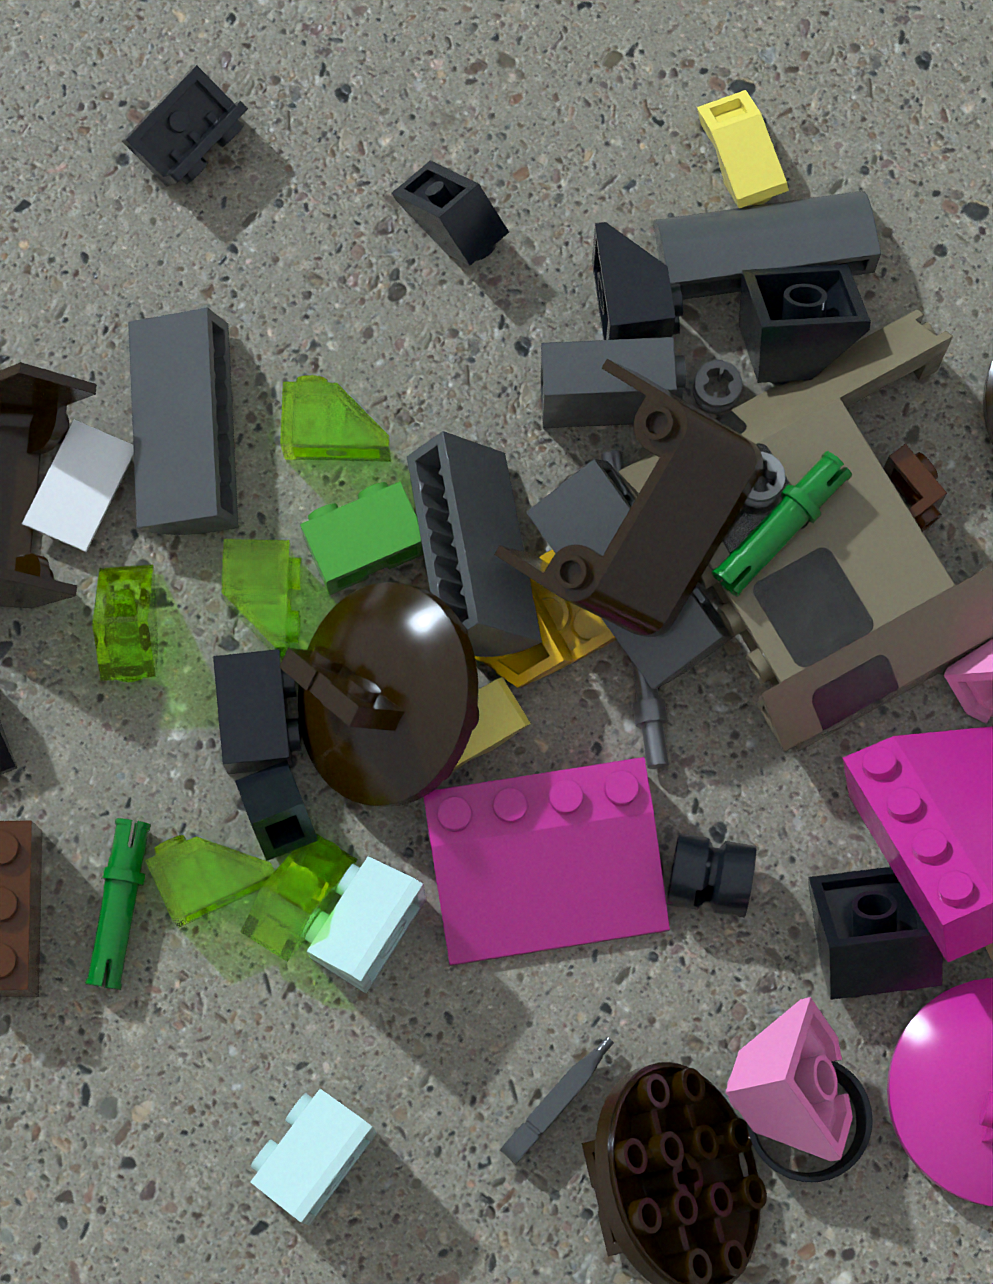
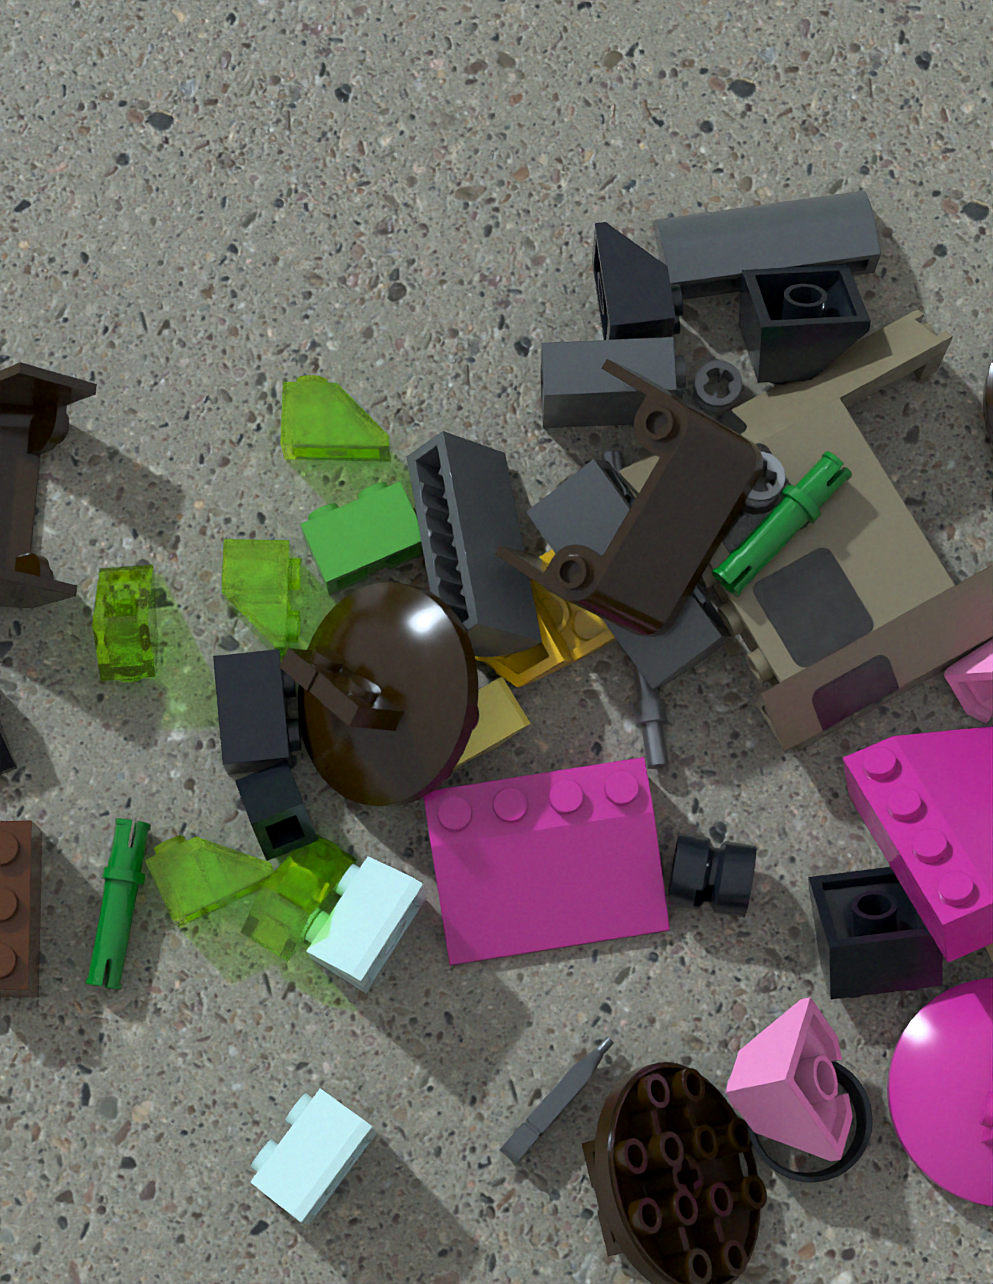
(79, 485): white piece -> none
(183, 423): dark grey brick -> none
(185, 128): black bracket -> none
(452, 212): black slope -> none
(743, 149): light yellow slope -> none
(916, 481): reddish brown bracket -> none

